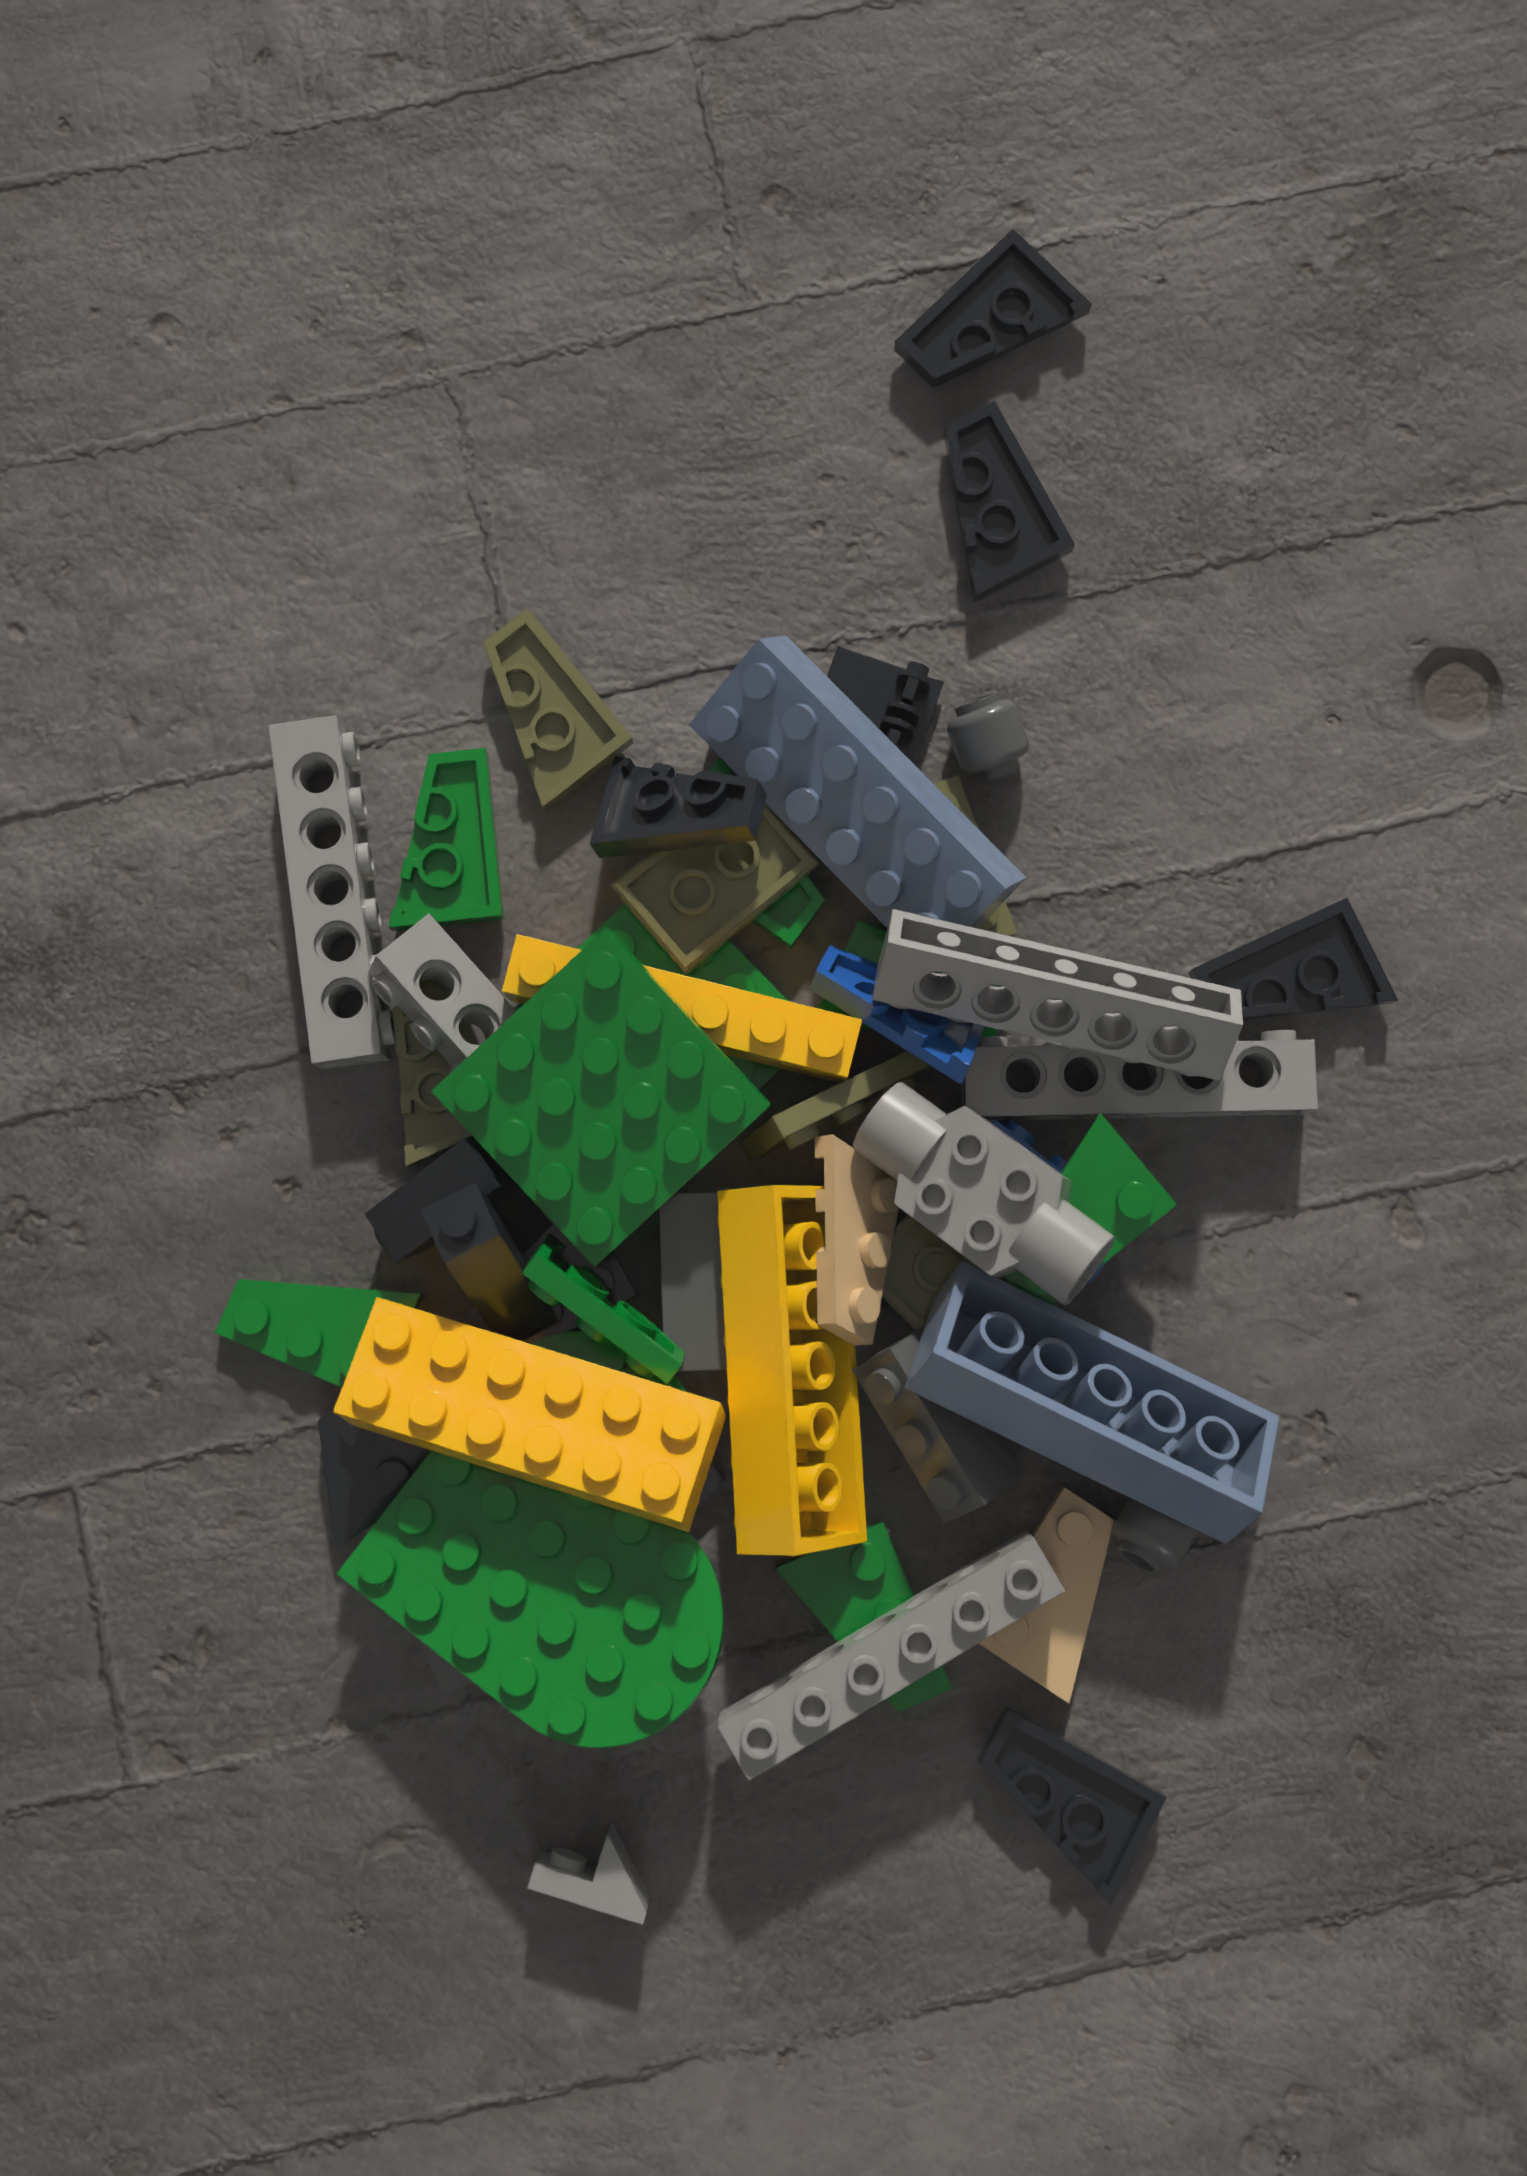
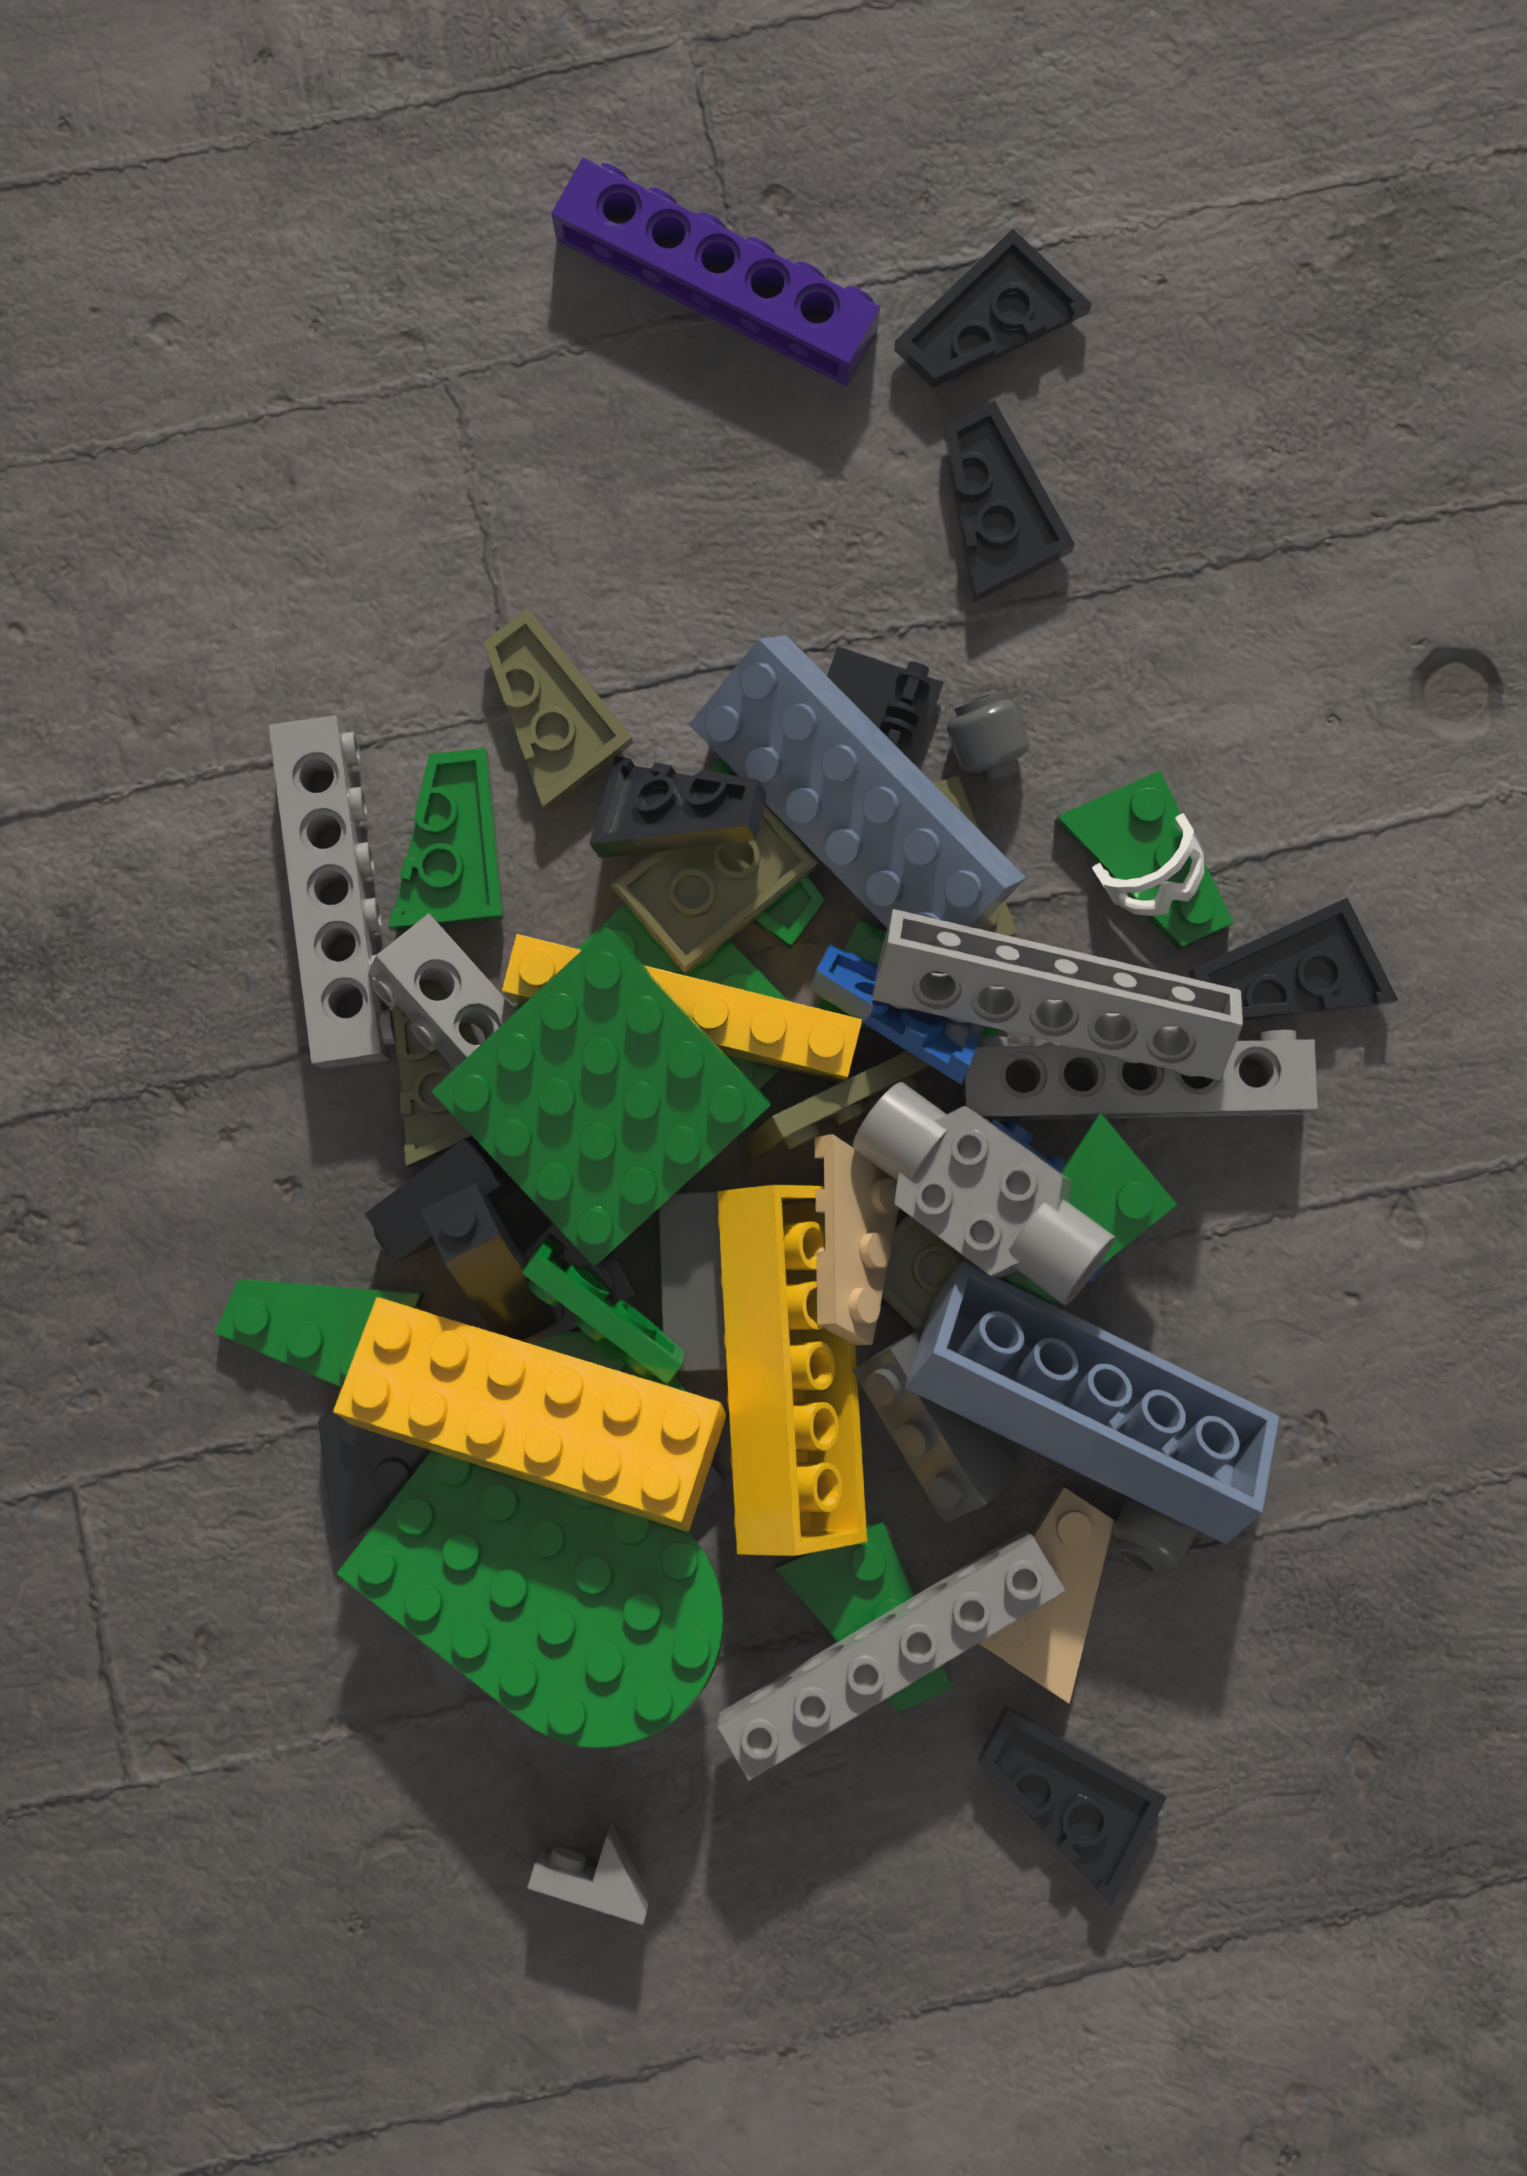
(729, 298): none -> dark purple brick
(1136, 835): none -> green wing
(1167, 891): none -> white helmet

